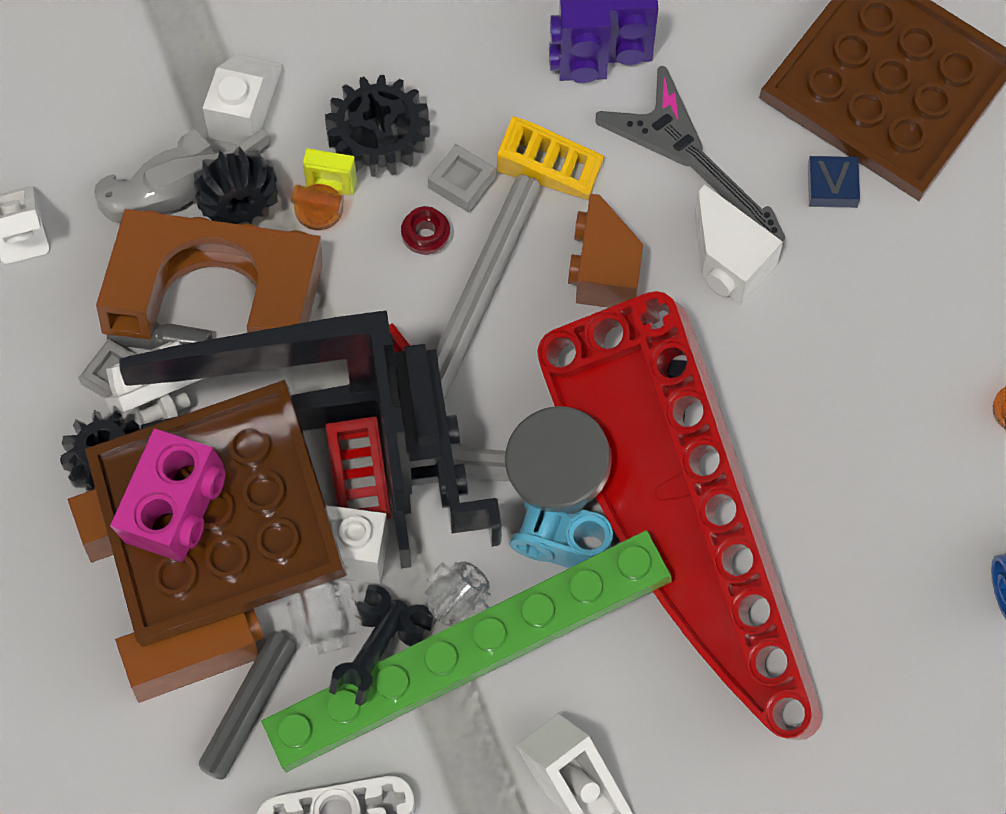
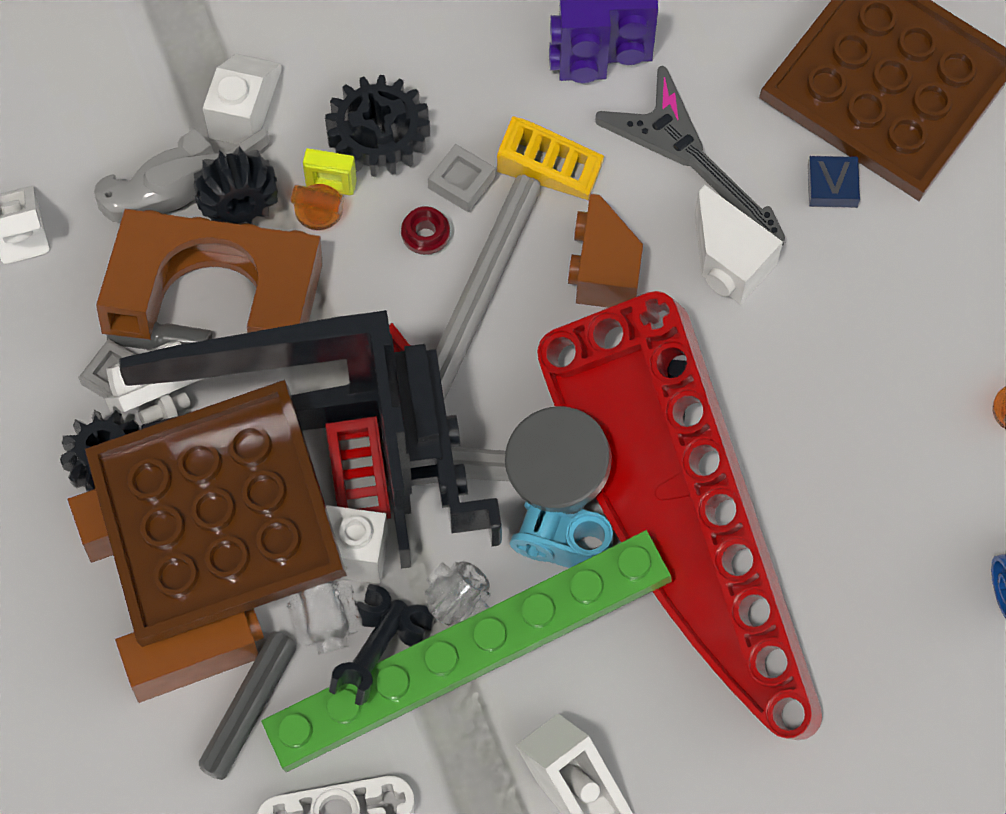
(156, 493): dark pink brick -> none

